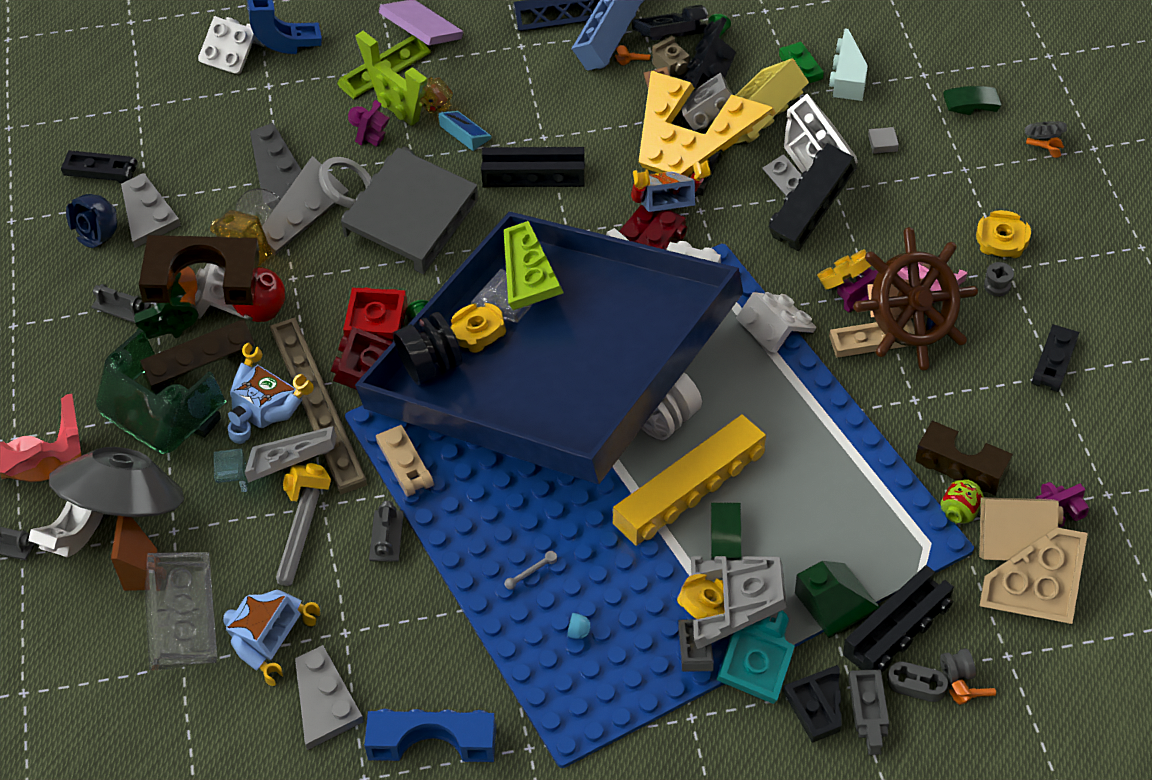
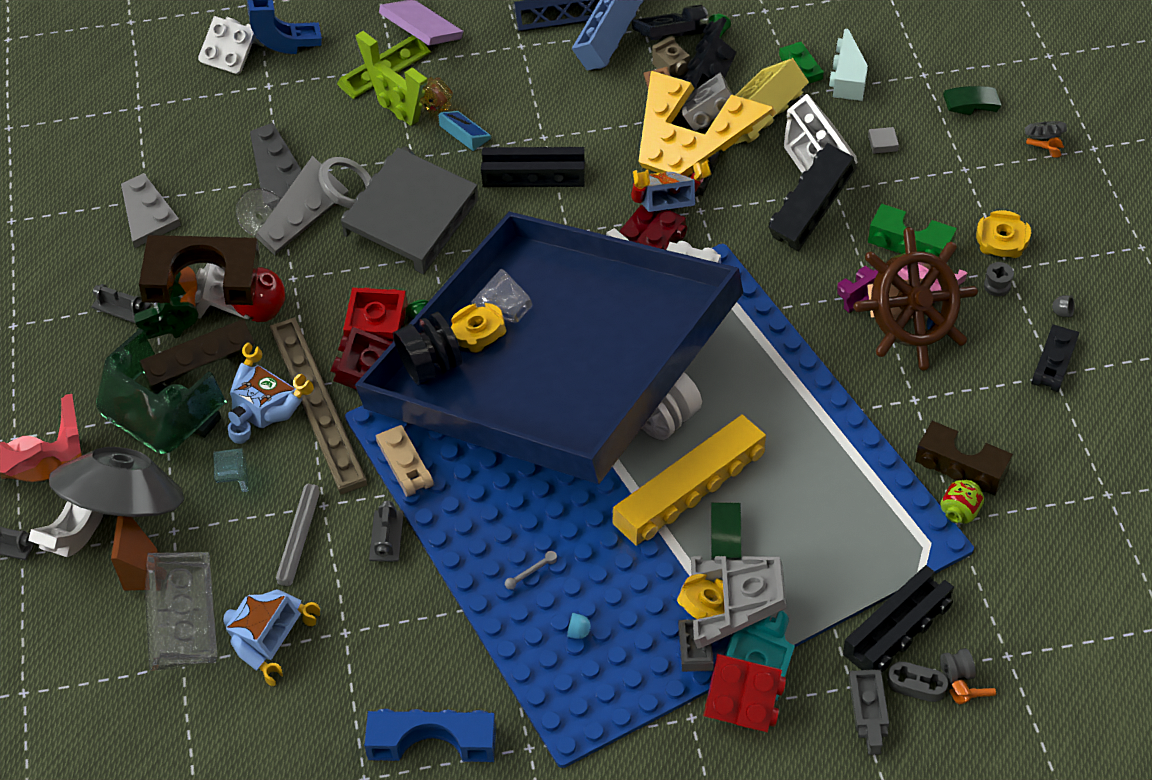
(92, 218): dark blue cylinder -> none
(99, 166): black plate -> none
(242, 225): clear yellow torso -> none
(289, 451): light grey wing -> none
(305, 476): yellow bracket -> none
(324, 698): light grey wing -> none
(370, 123): magenta hips -> none
(527, 268): lime wing -> none
(625, 57): orange hand -> none
(744, 693): none -> red plate
(773, 318): white bracket -> none
(783, 174): light grey hinge -> none
(817, 703): black wing -> none
(833, 596): dark green slope -> none
(844, 269): yellow plate -> none
(861, 338): tan plate -> none
(888, 228): none -> green arch
(1015, 524): tan brick -> none
(1040, 578): tan plate -> none
(1064, 306): none -> dark grey hinge
(1069, 499): magenta hips -> none

